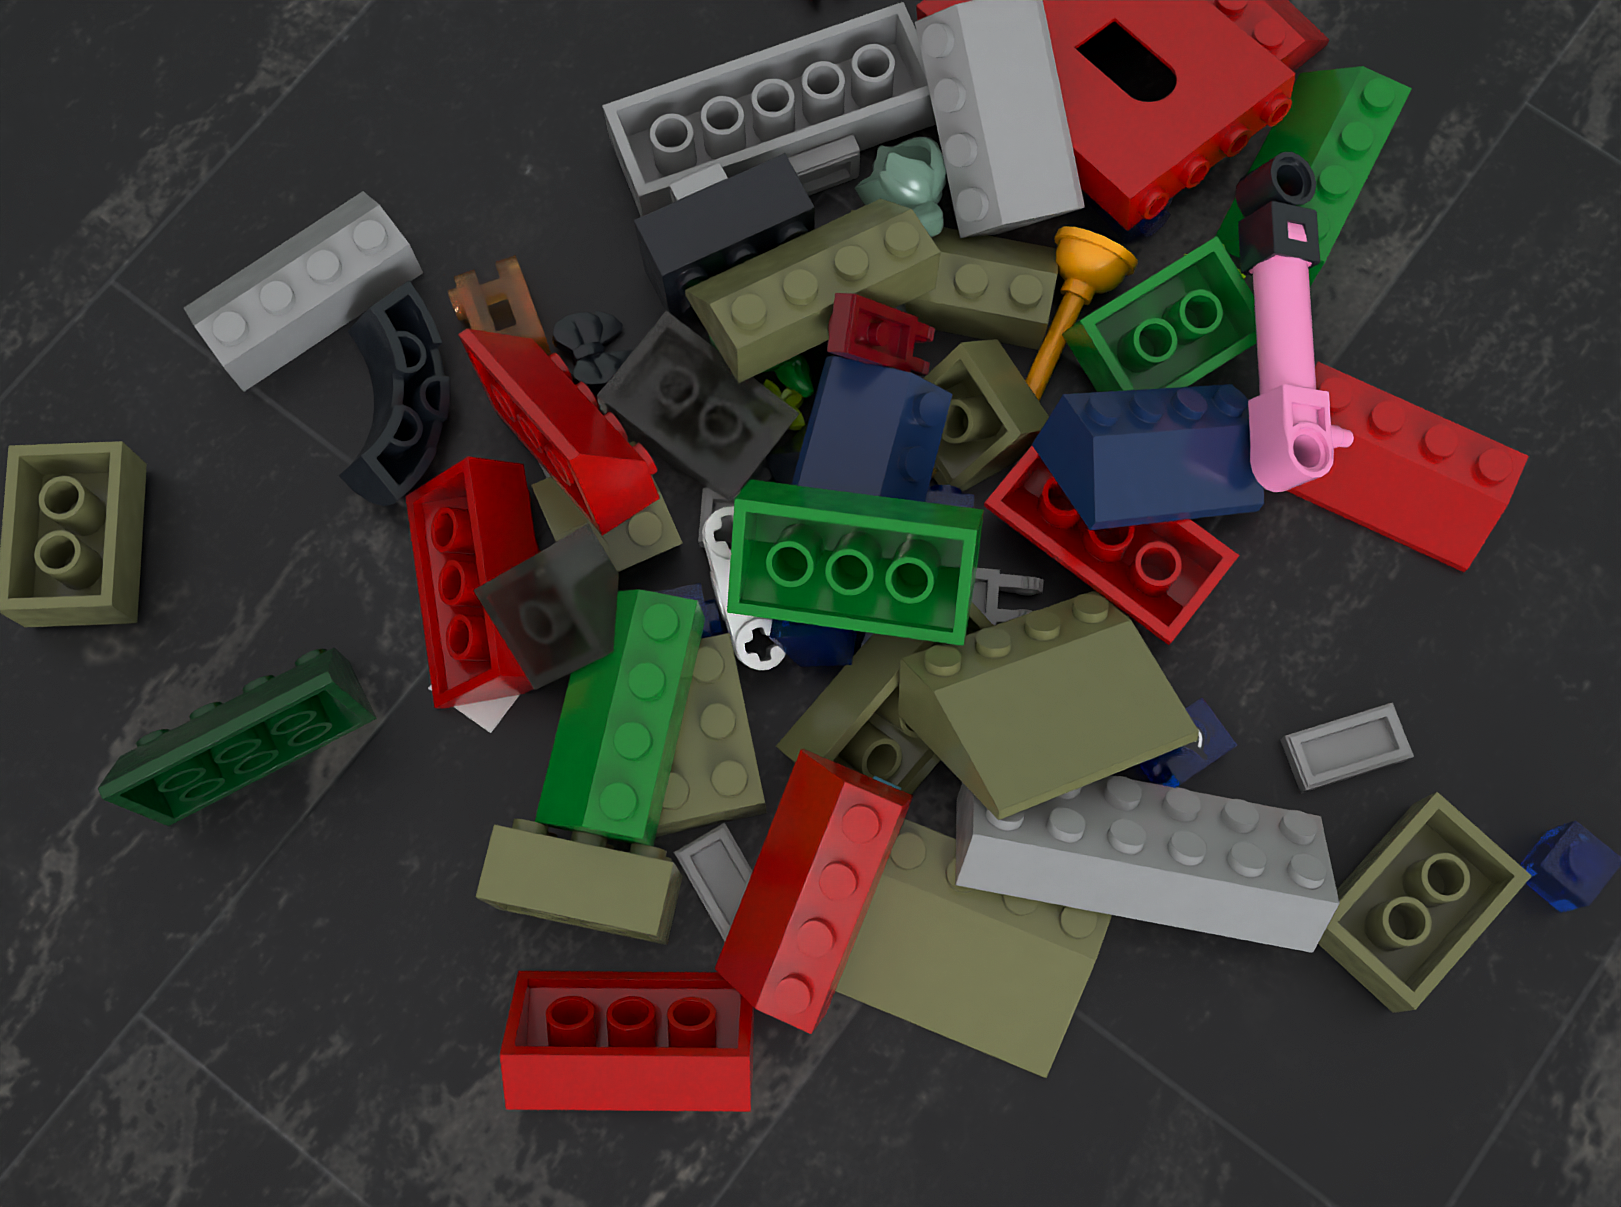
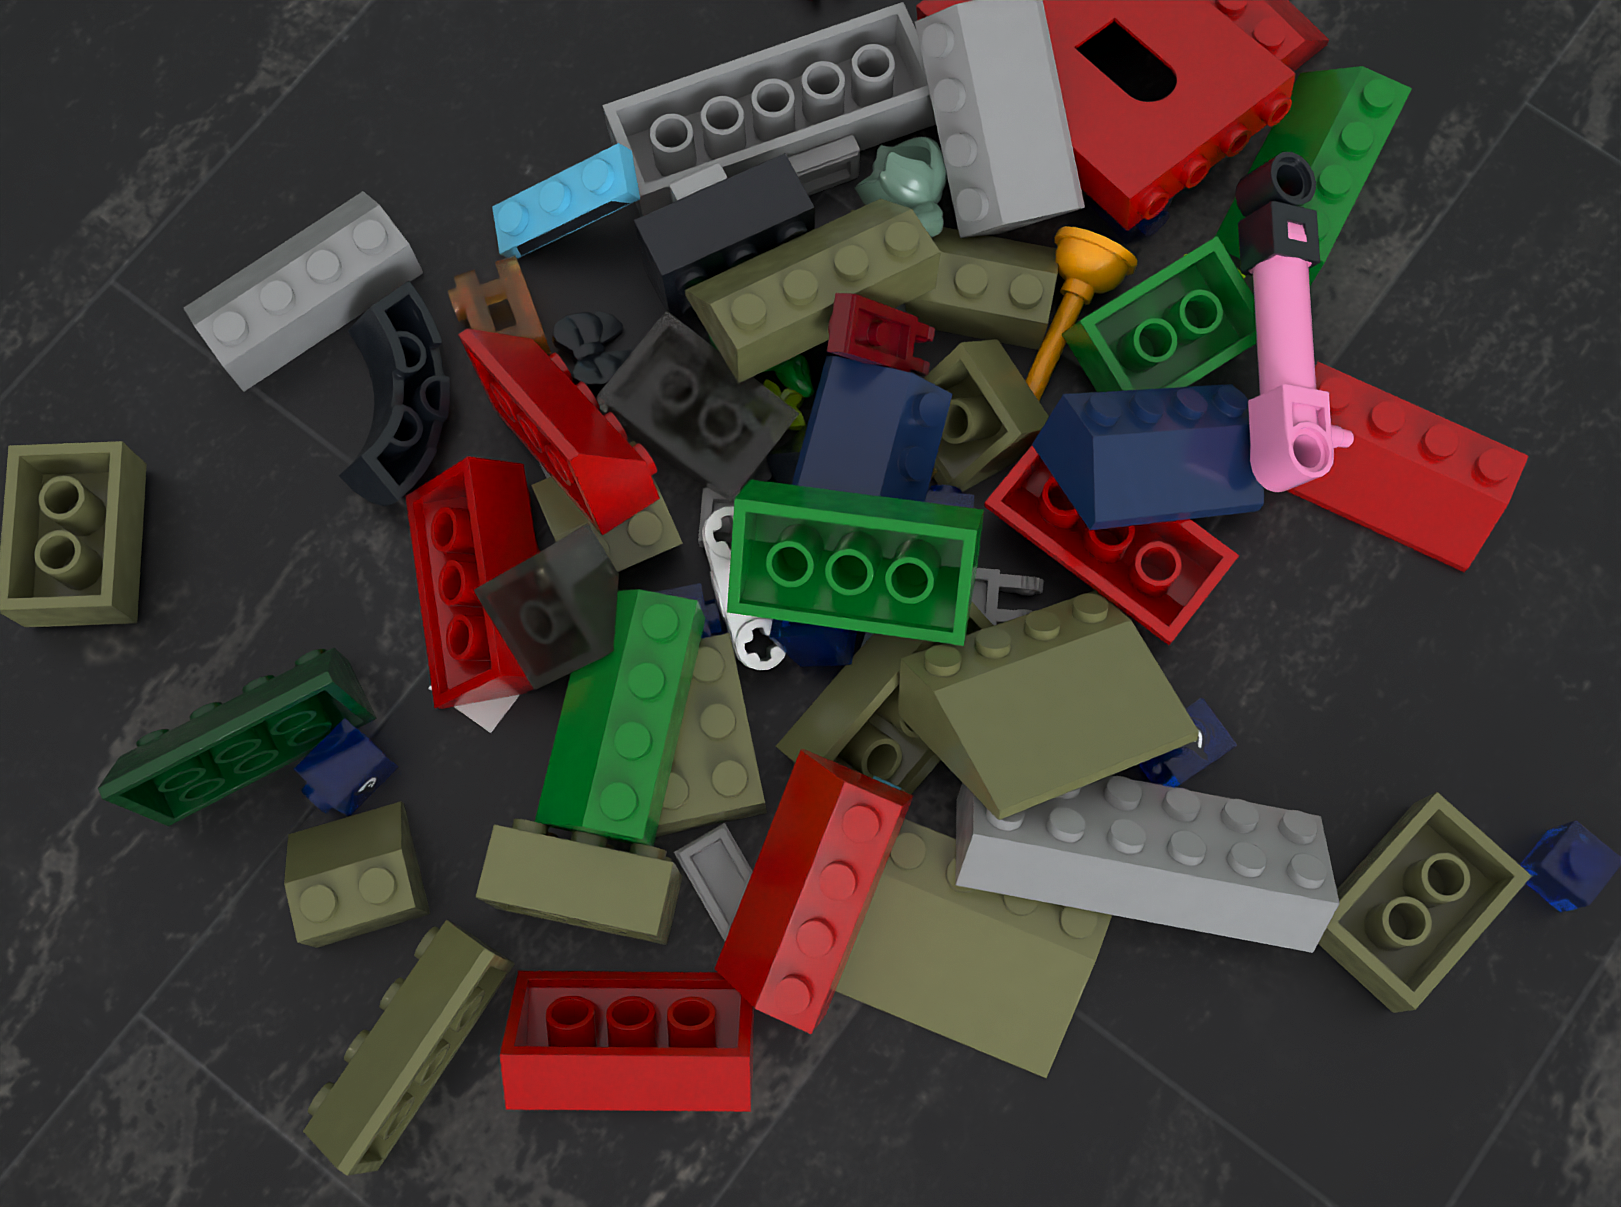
(344, 770): none -> clear blue brick
(353, 876): none -> olive slope
(406, 1050): none -> olive slope
(566, 201): none -> medium azure plate
(1346, 747): light grey tile -> none

